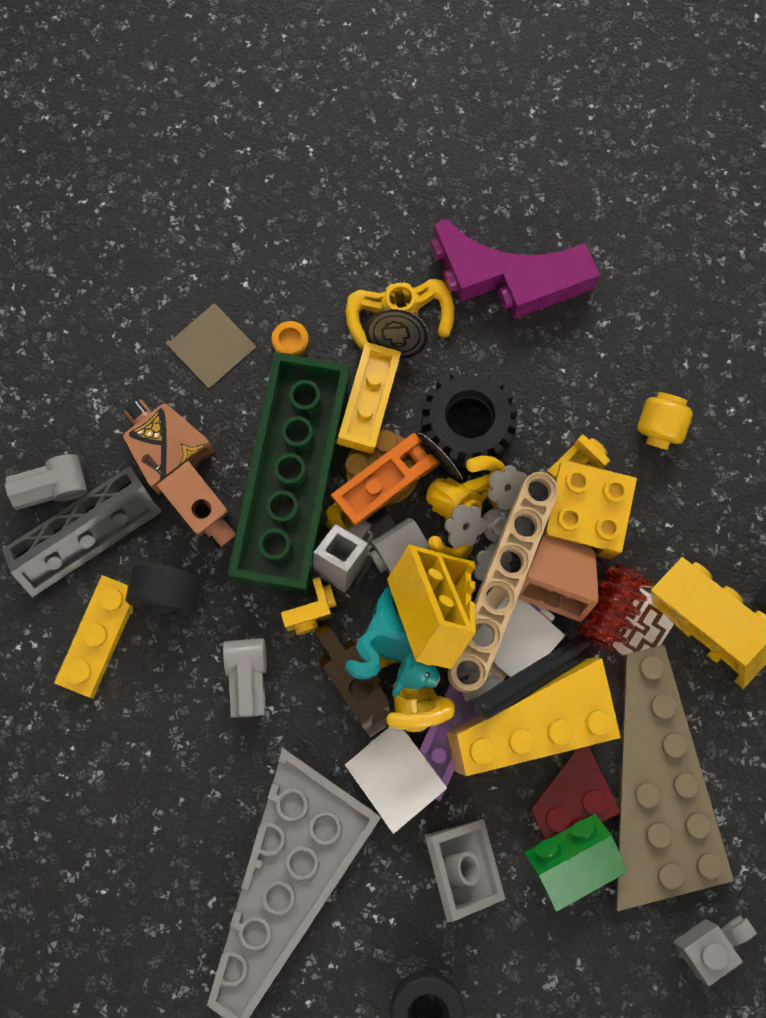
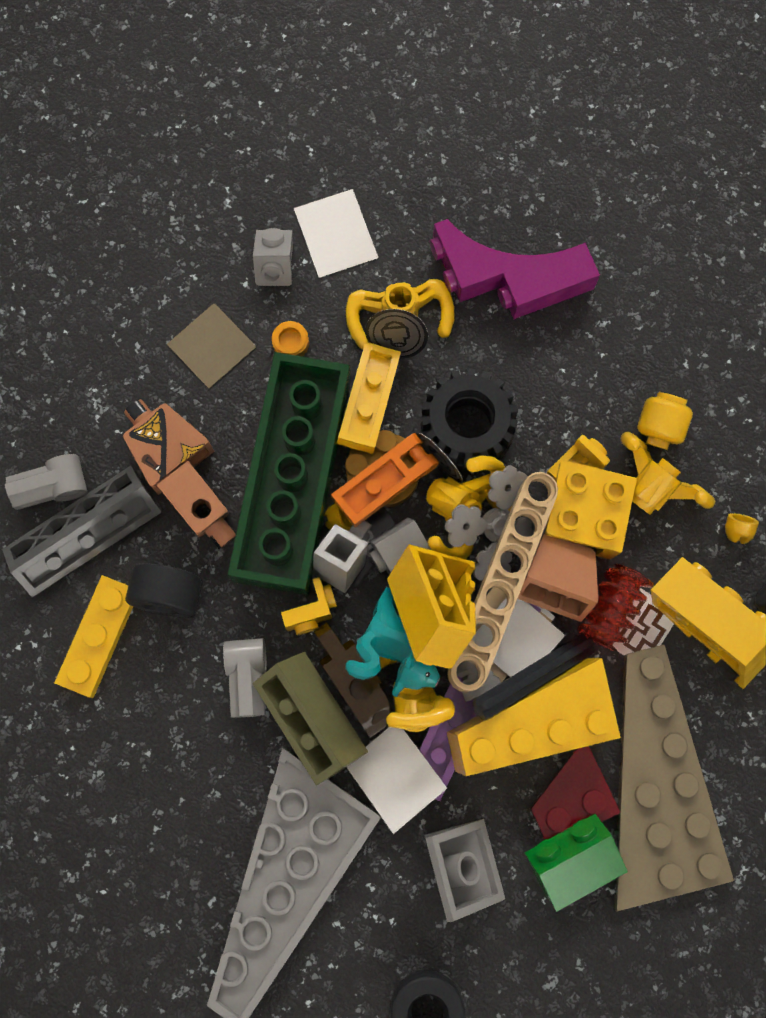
(273, 257): none -> light grey bracket
(309, 717): none -> olive brick
(335, 233): none -> white sticker
(658, 480): none -> yellow piece
(711, 949): light grey brick -> none
(740, 528): none -> yellow hinge

